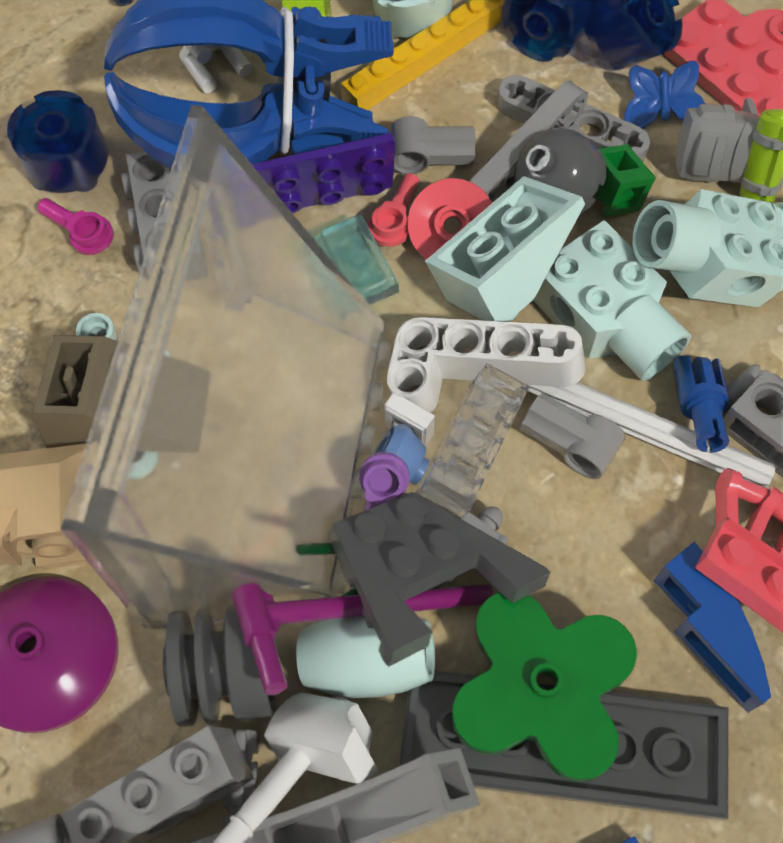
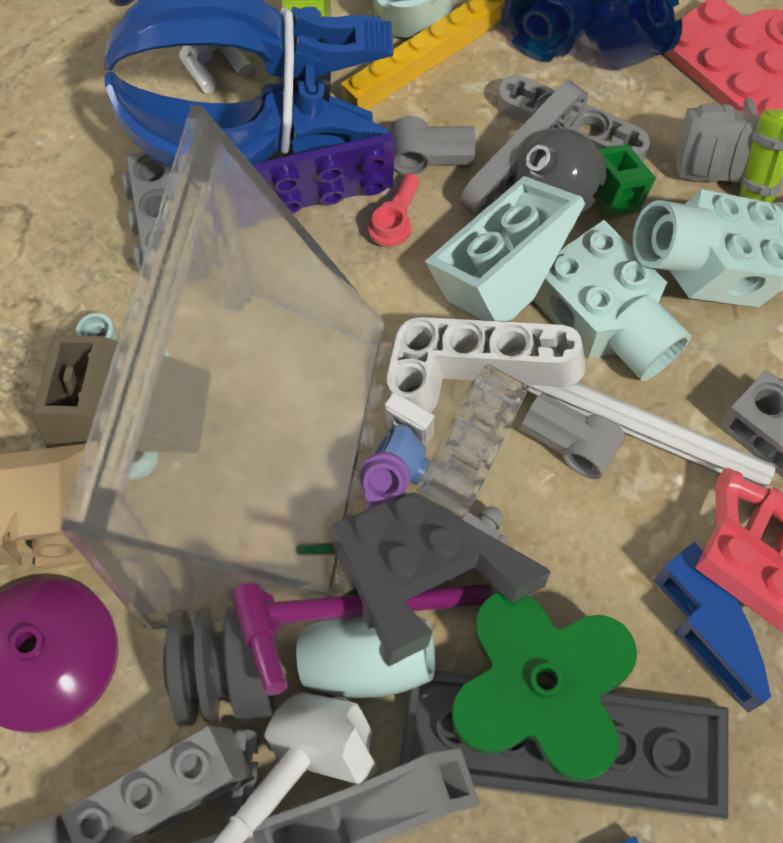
(58, 142): clear blue brick -> none
(87, 230): dark pink plate -> none
(359, 258): clear light blue plate -> none
(436, 205): coral dish -> none
(662, 92): blue piece -> none
(703, 399): blue arm -> none
(743, 382): light grey piece -> none

